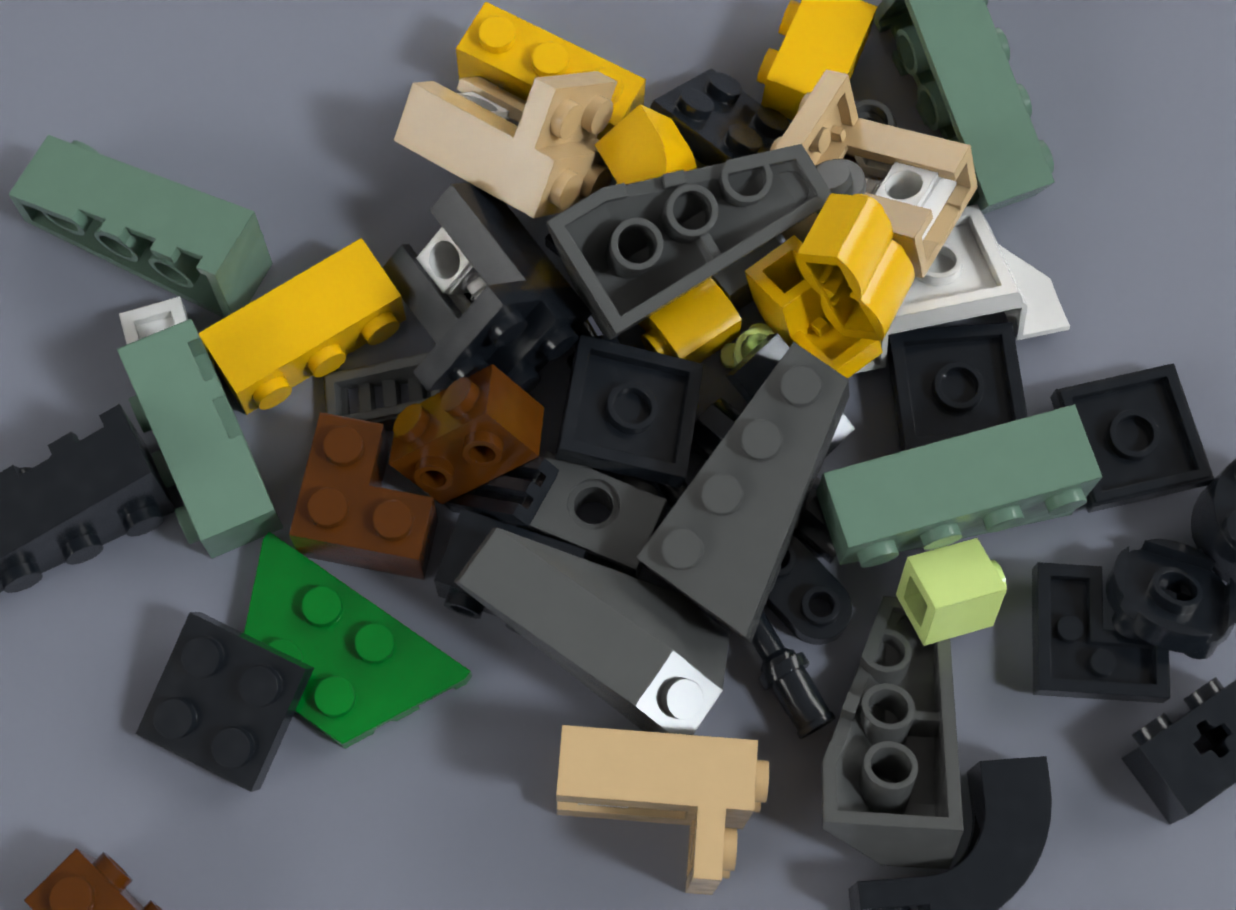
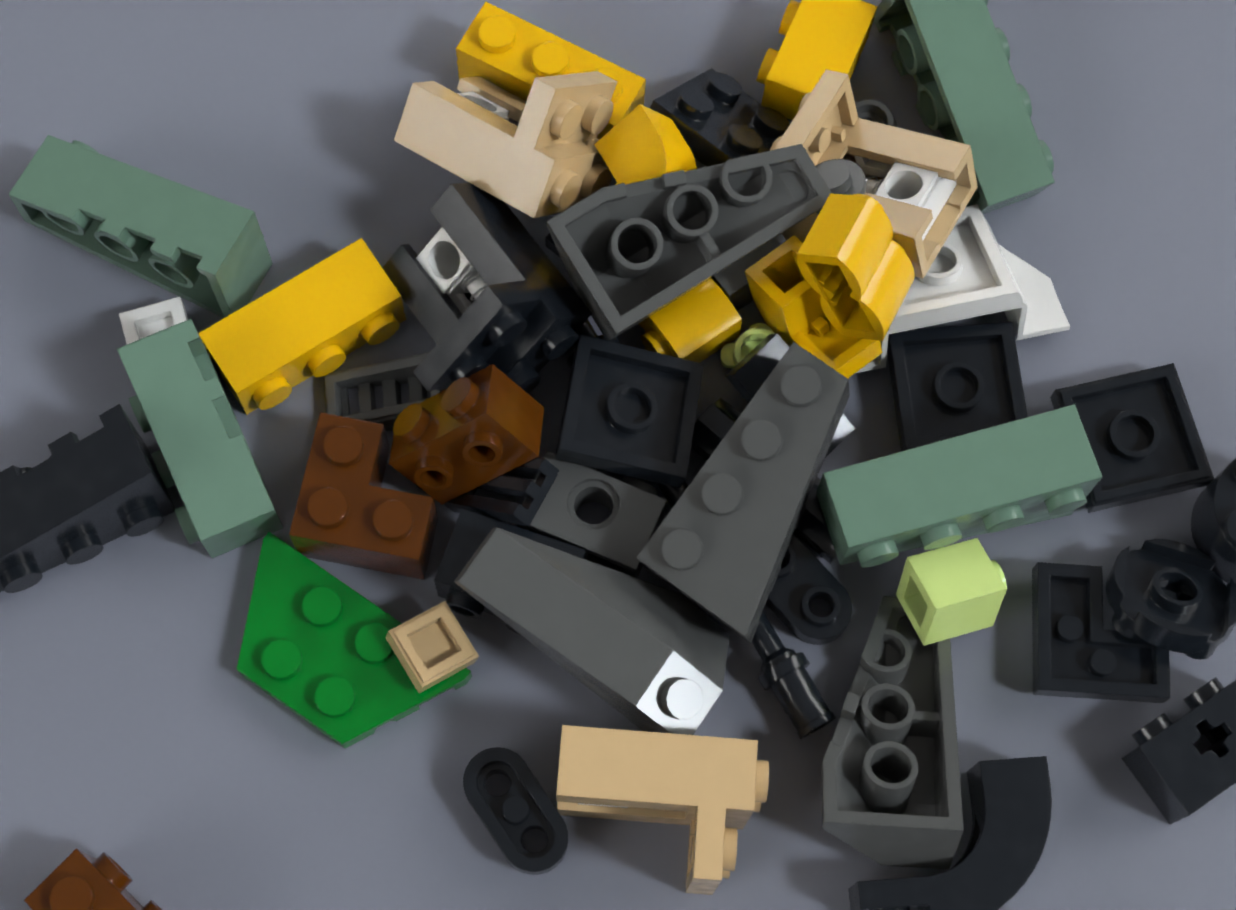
(224, 701): black plate -> none
(432, 646): none -> tan tile
(516, 811): none -> black plate

